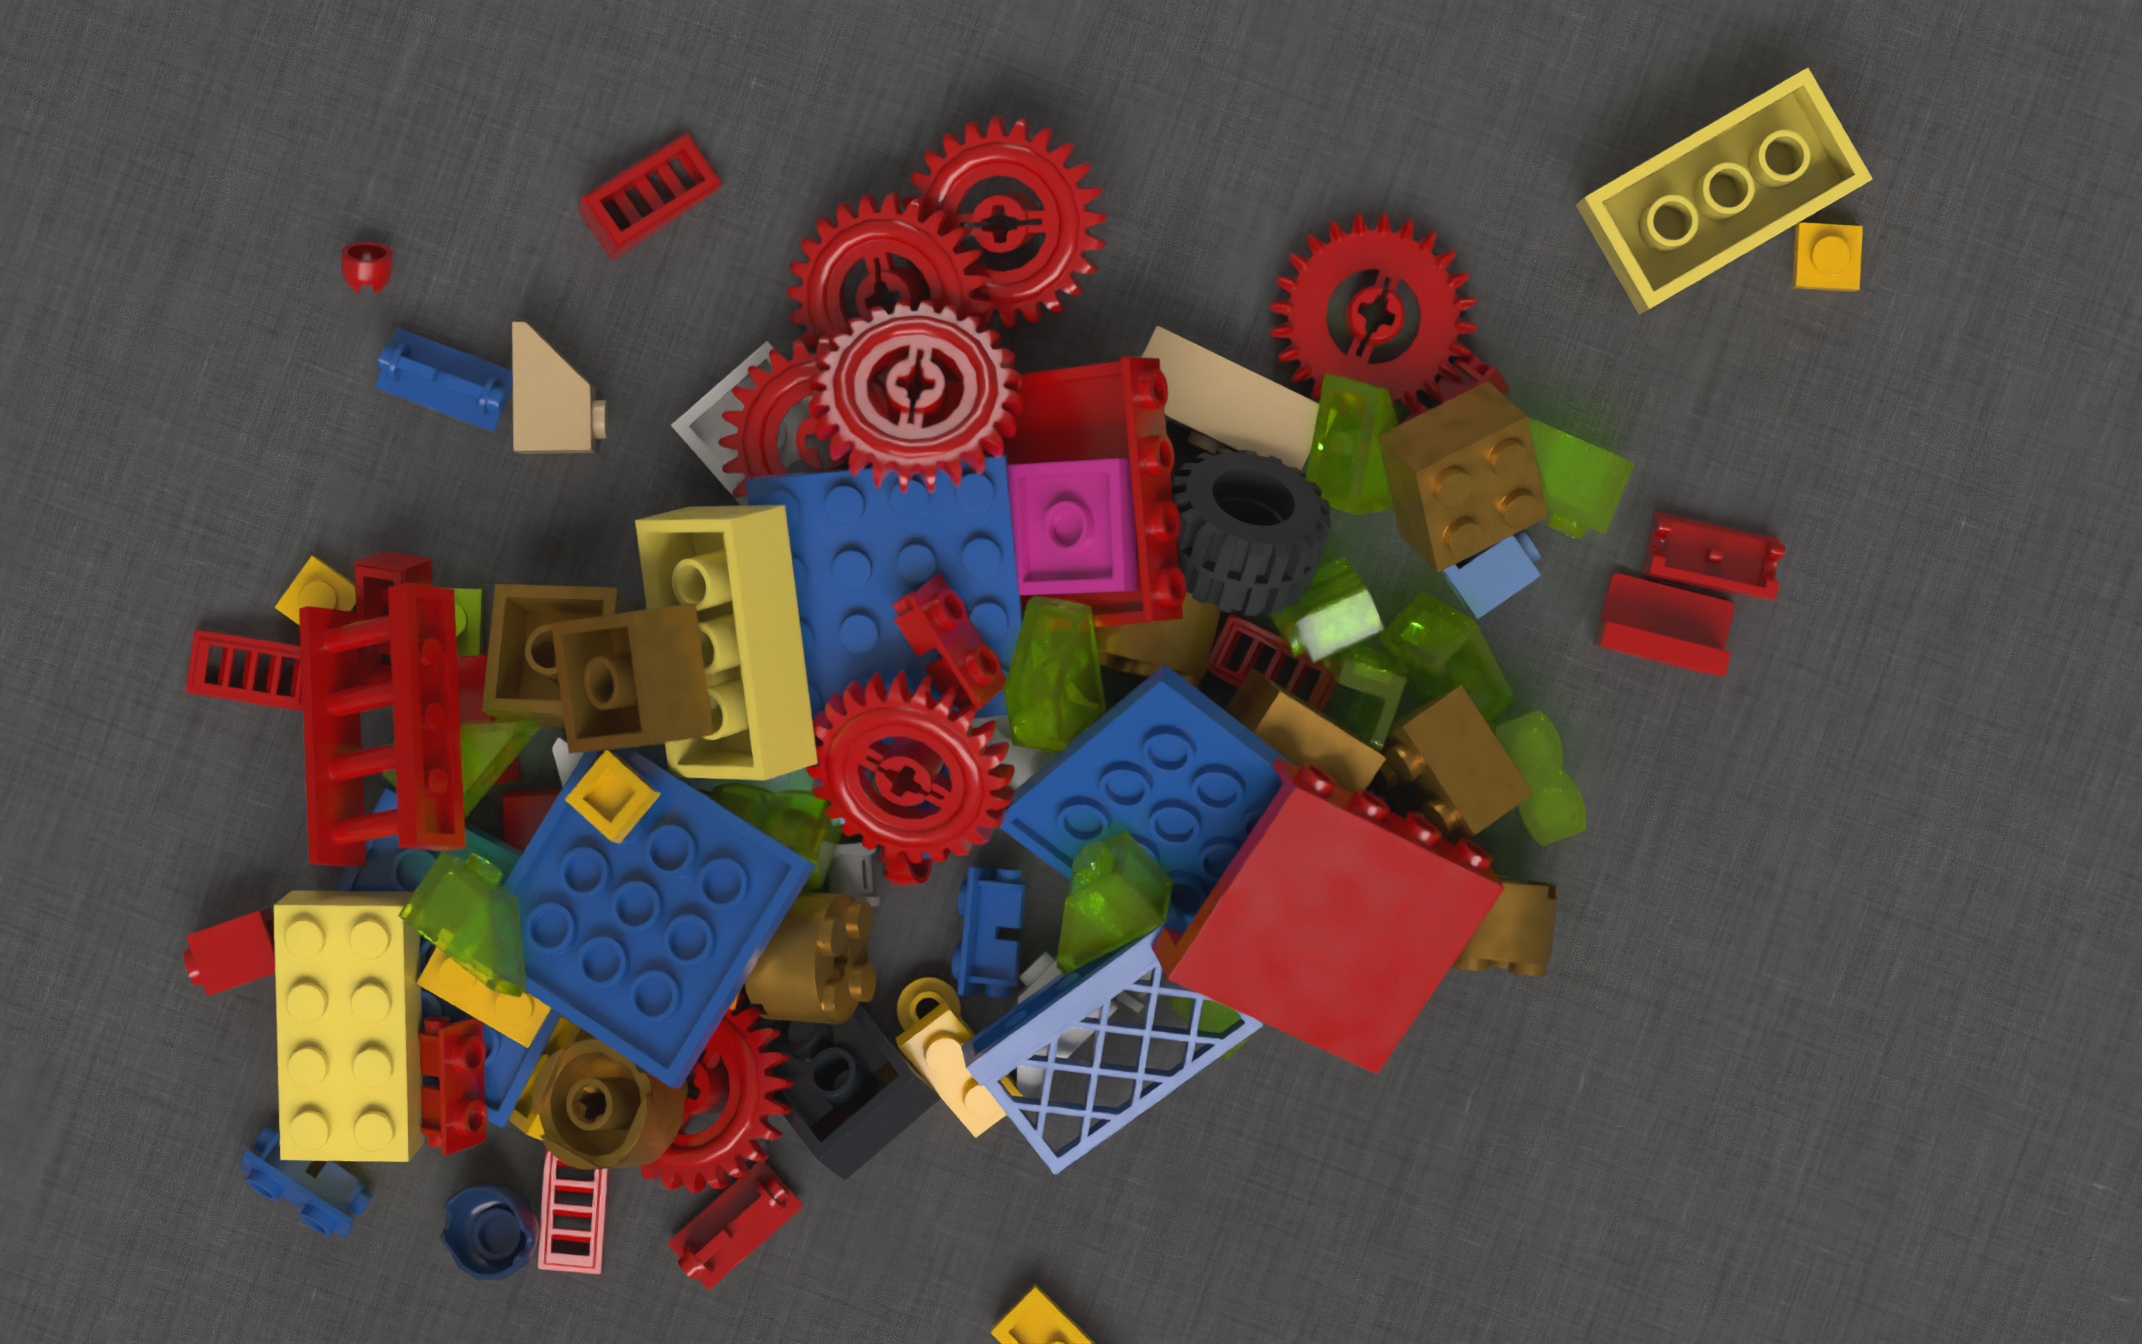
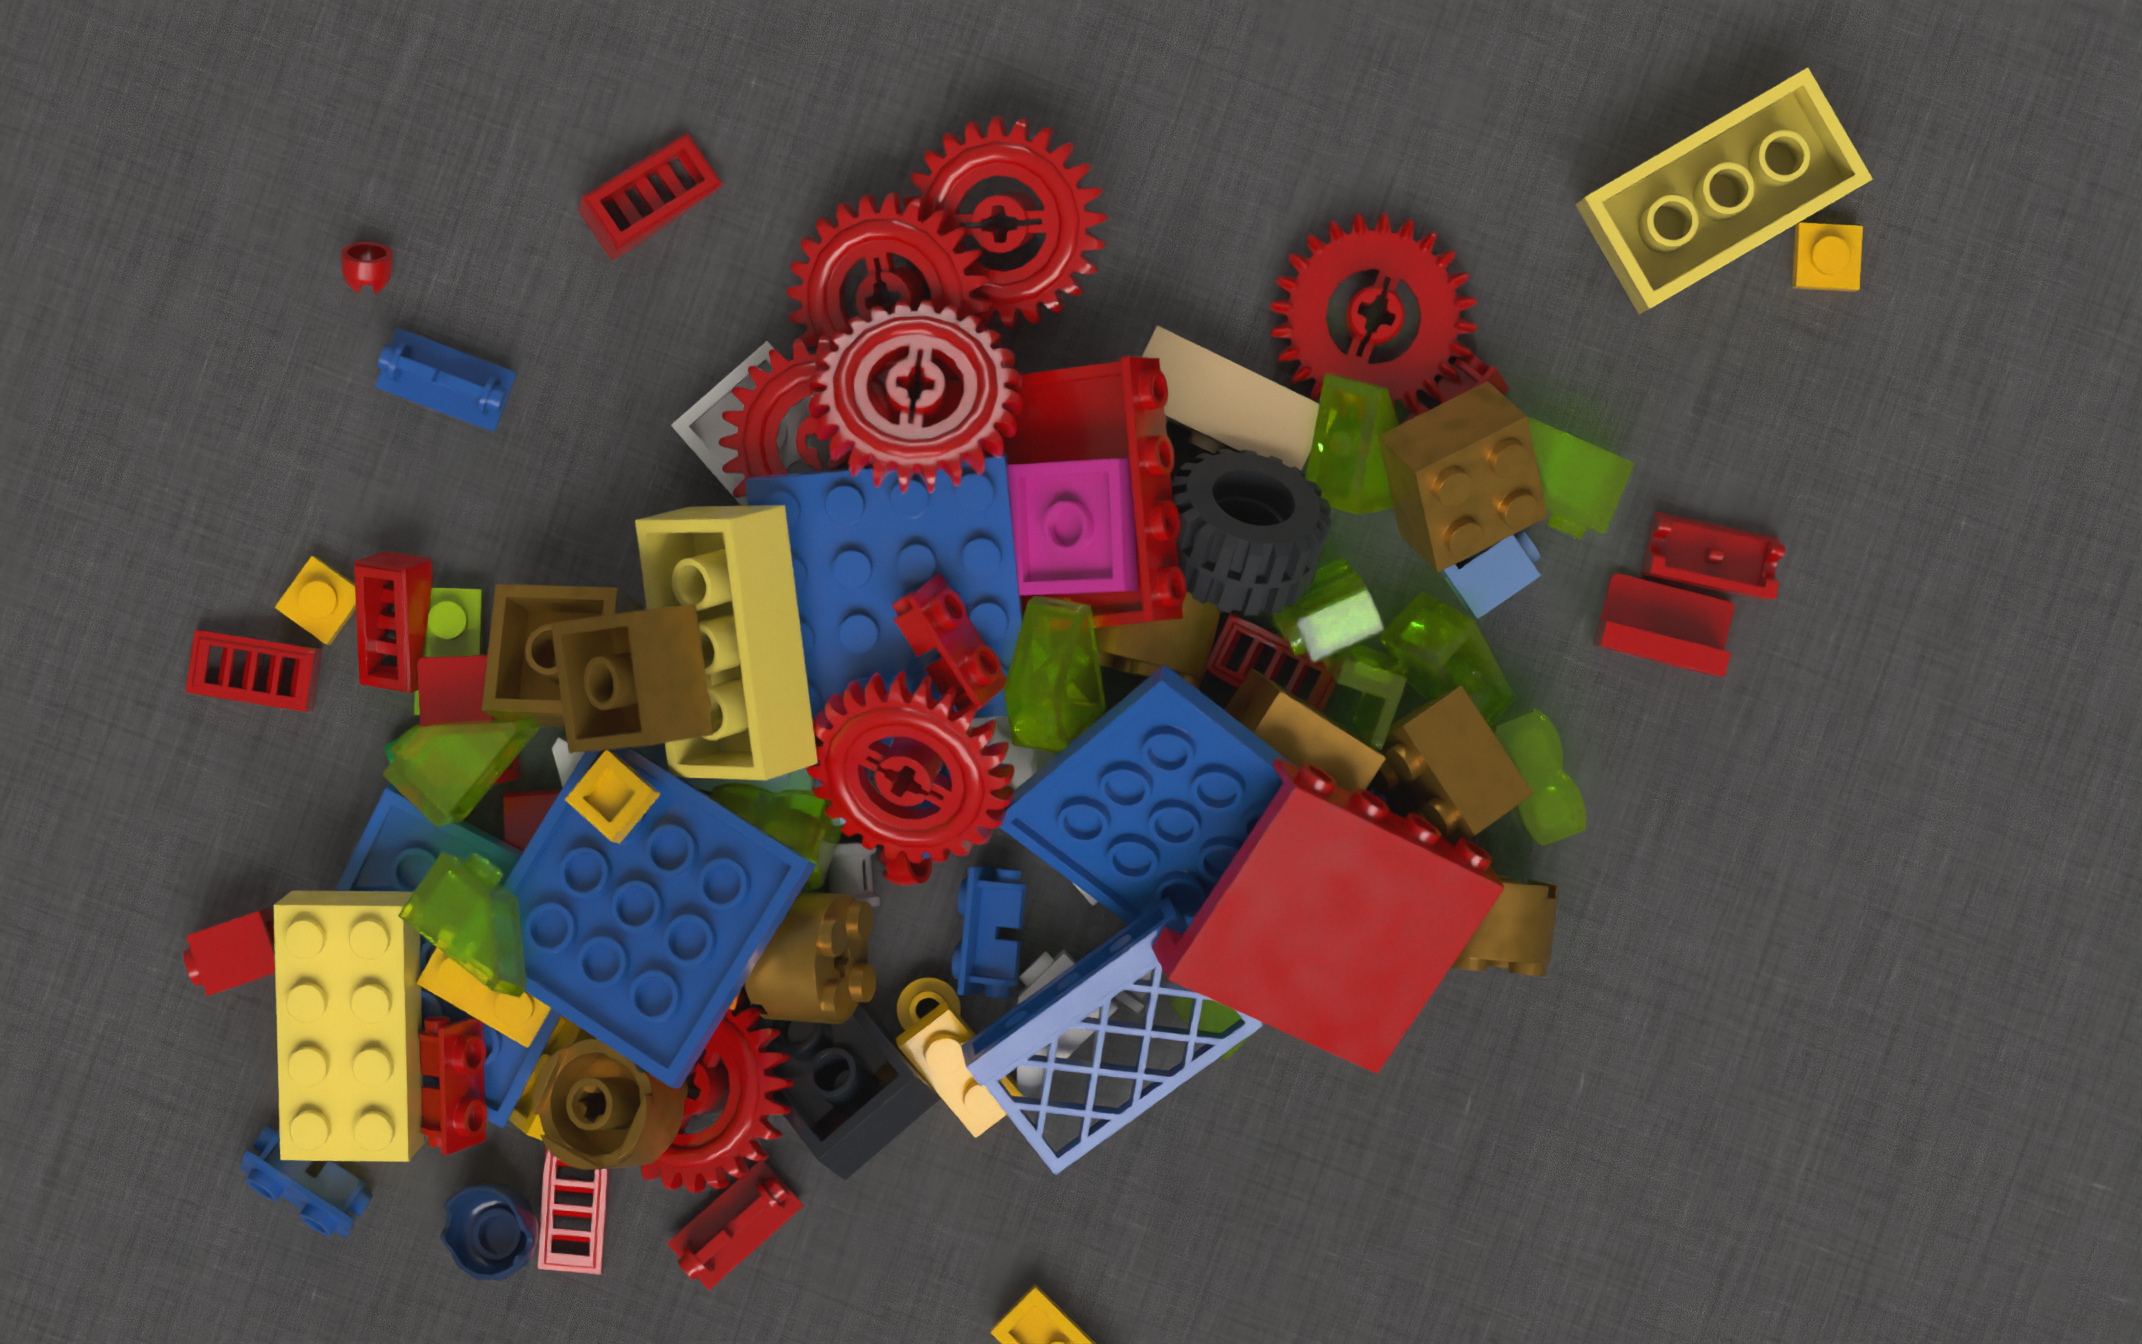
(425, 726): red fence -> none
(551, 400): tan slope -> none
(1110, 900): clear neon green slope -> none

